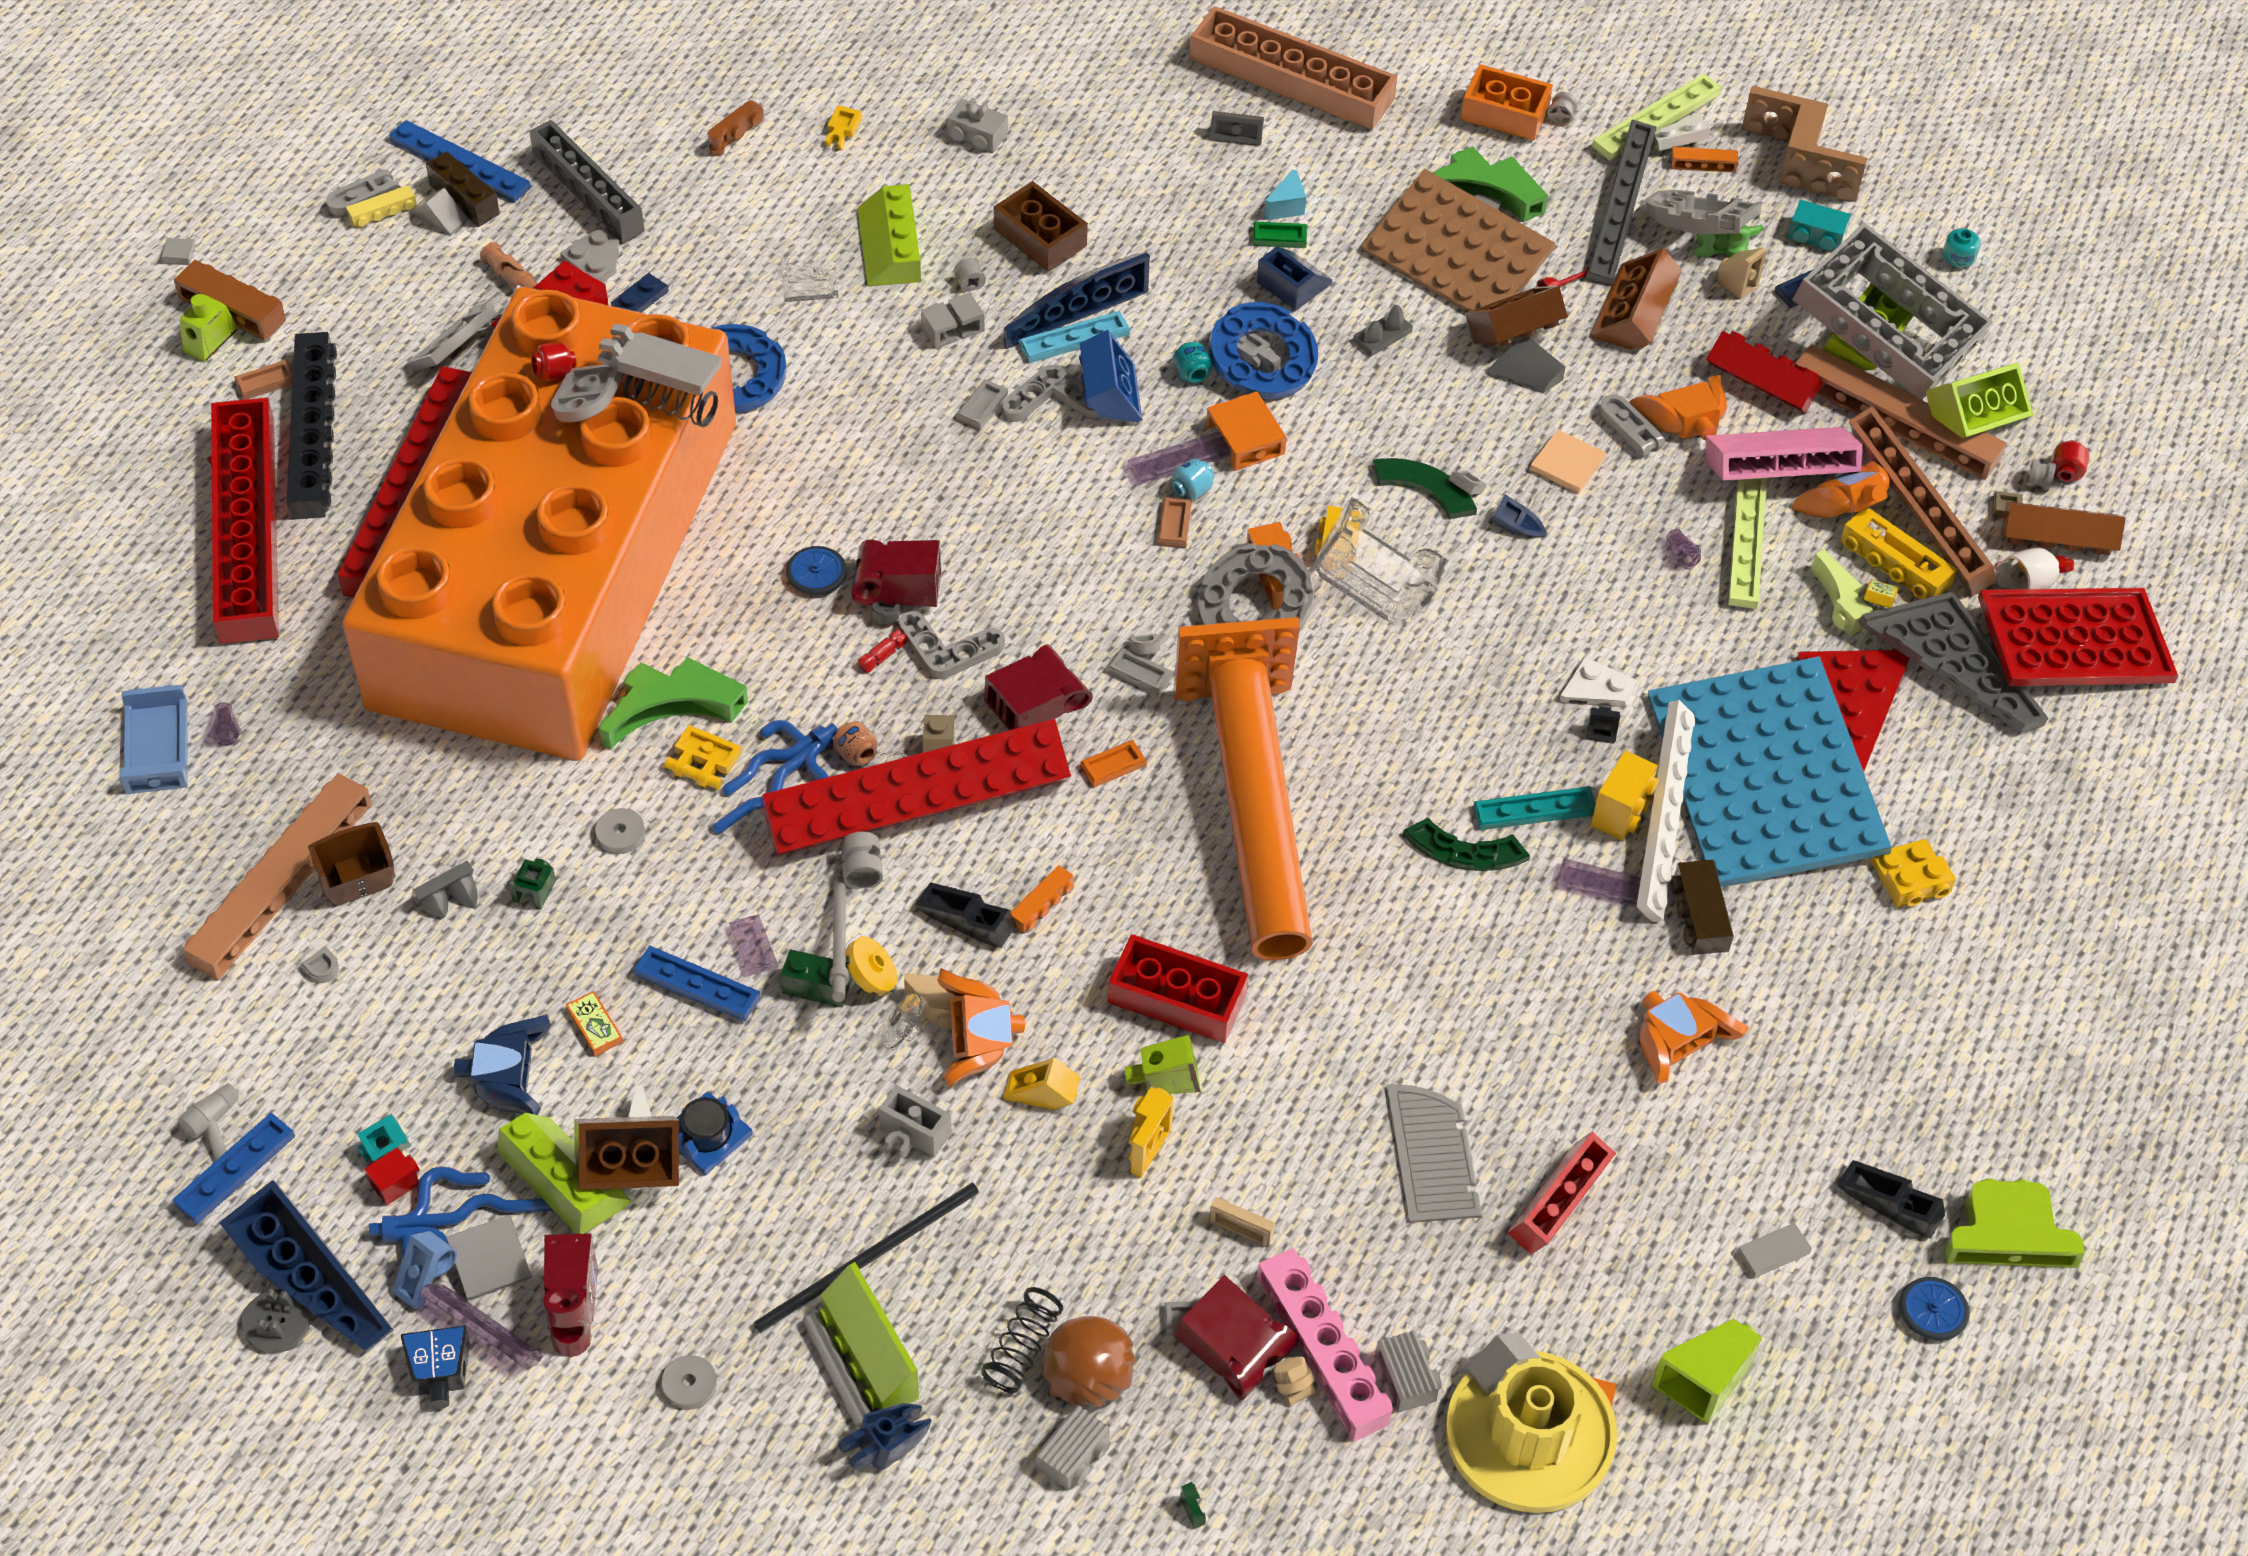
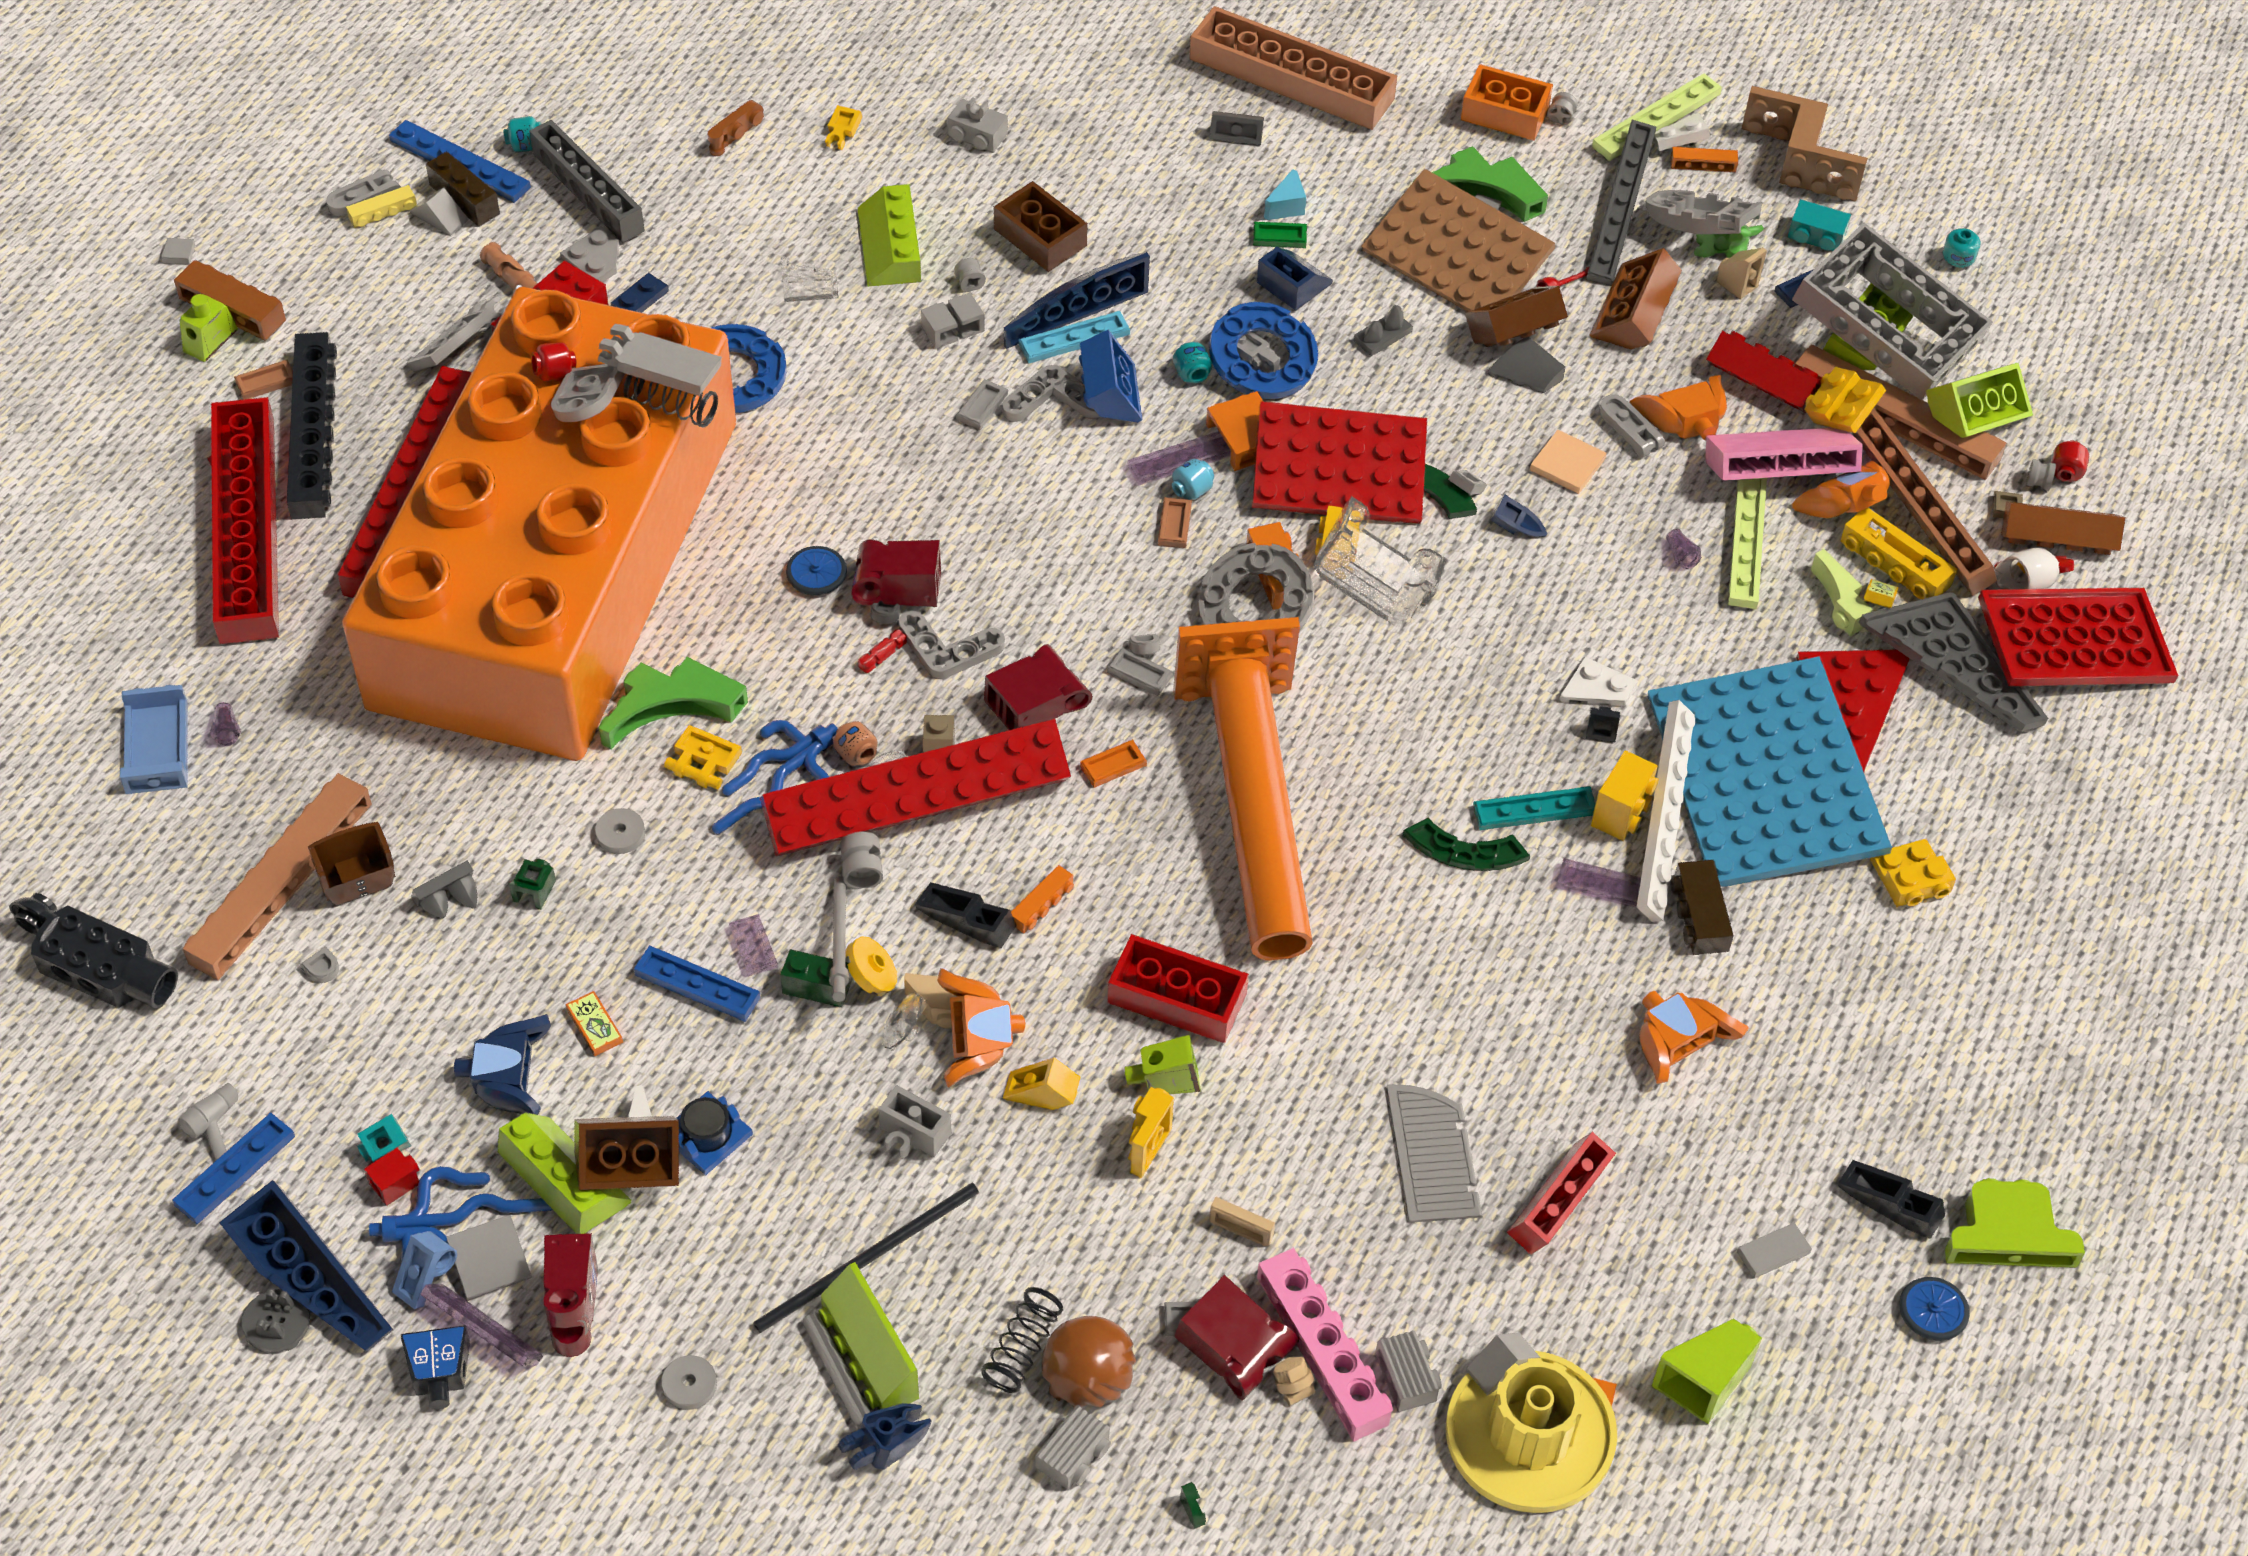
(93, 954): none -> black brick
(518, 133): none -> teal head
(1327, 455): none -> red plate
(1843, 400): none -> yellow plate

